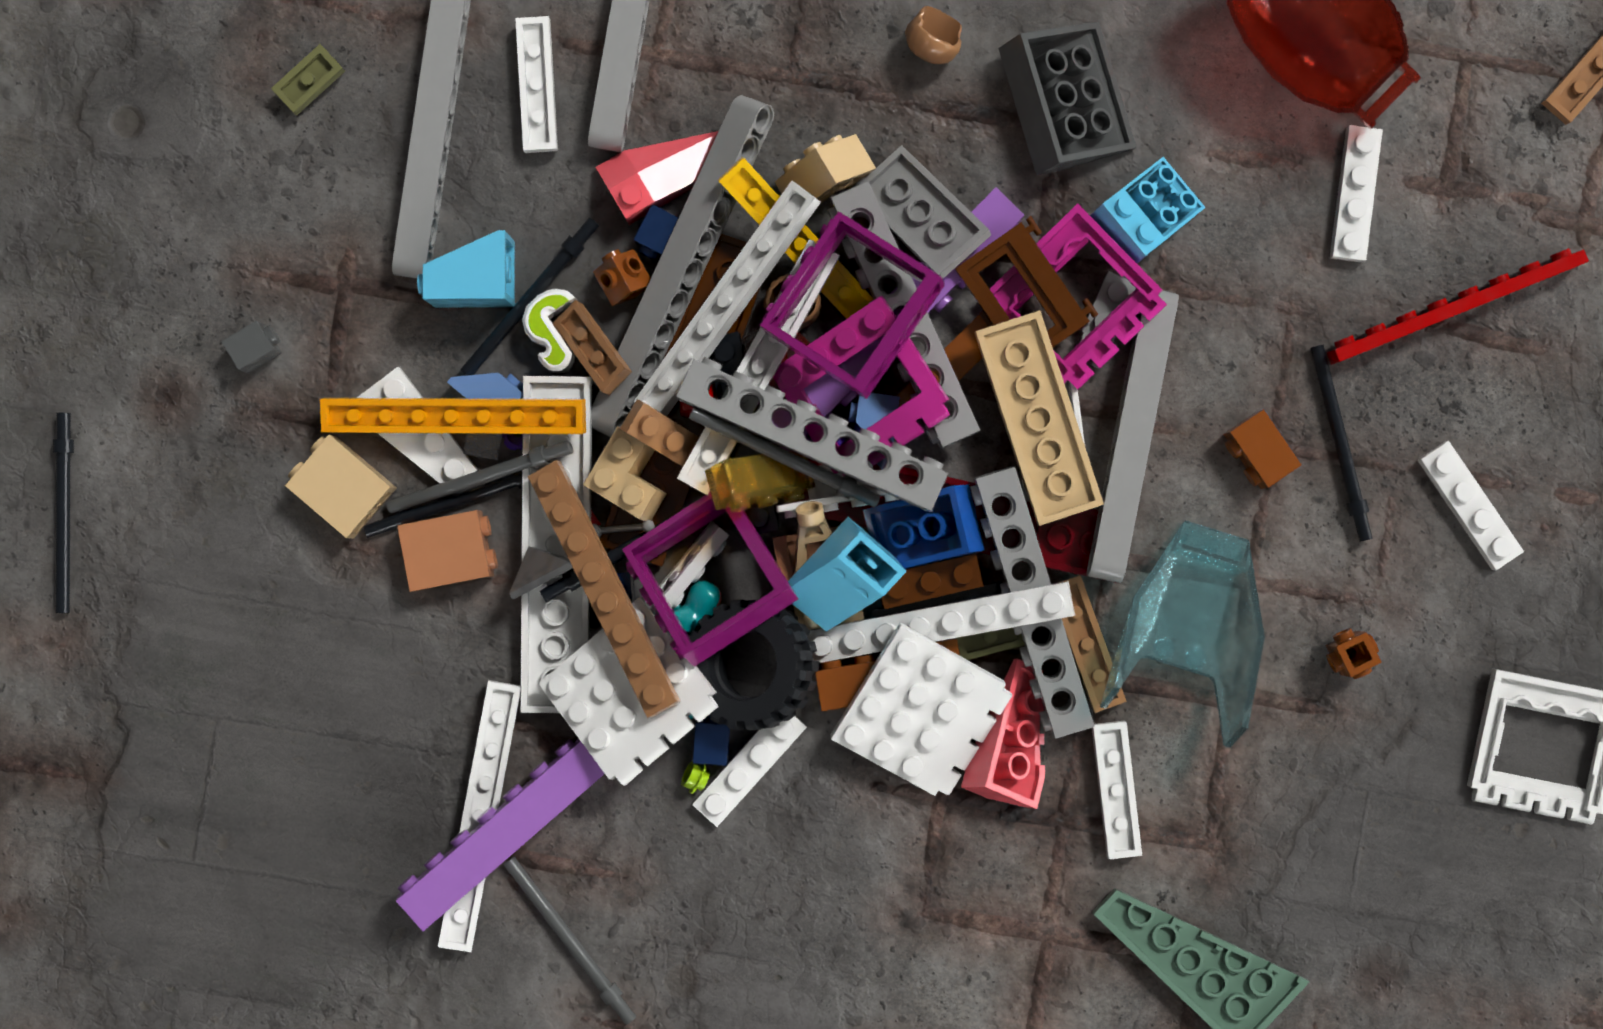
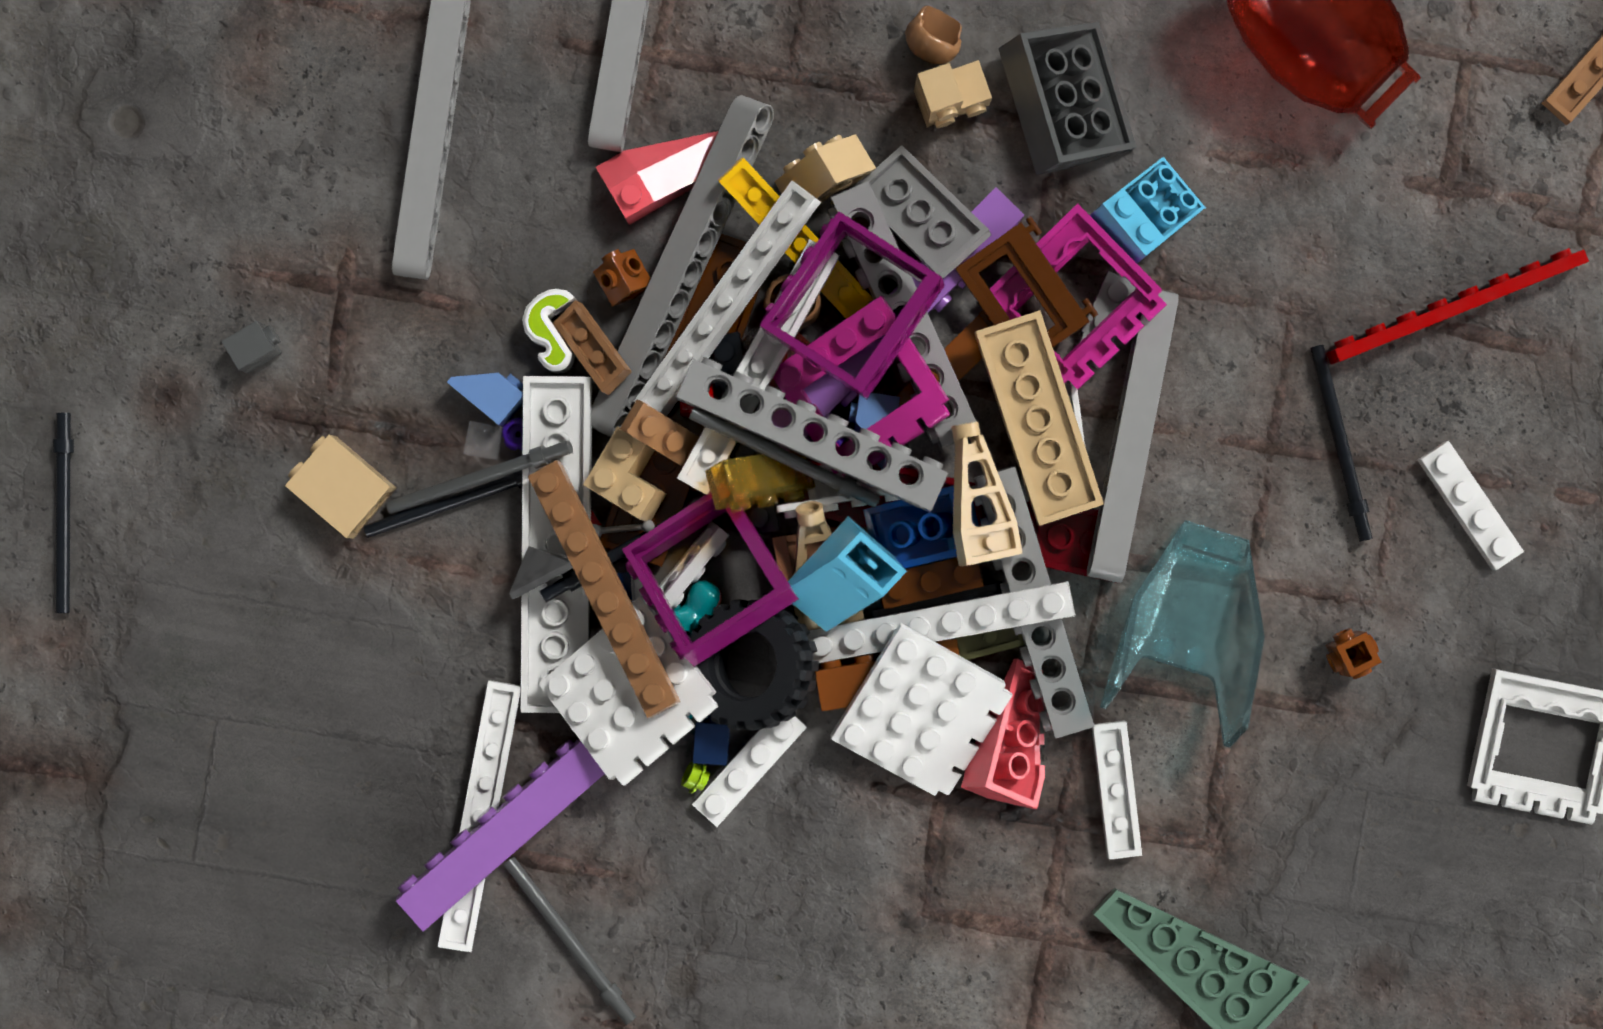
(308, 79): olive plate -> none
(433, 452): white wing -> none
(447, 550): nougat panel -> none
(453, 415): light orange plate -> none
(472, 275): medium azure slope -> none
(536, 84): white plate -> none
(571, 248): black bar -> none
(655, 232): dark blue brick -> none
(951, 93): none -> tan brick
(988, 541): none -> tan plate
(1089, 647): medium nougat plate -> none
(1261, 450): dark orange brick -> none
(1356, 193): white plate -> none

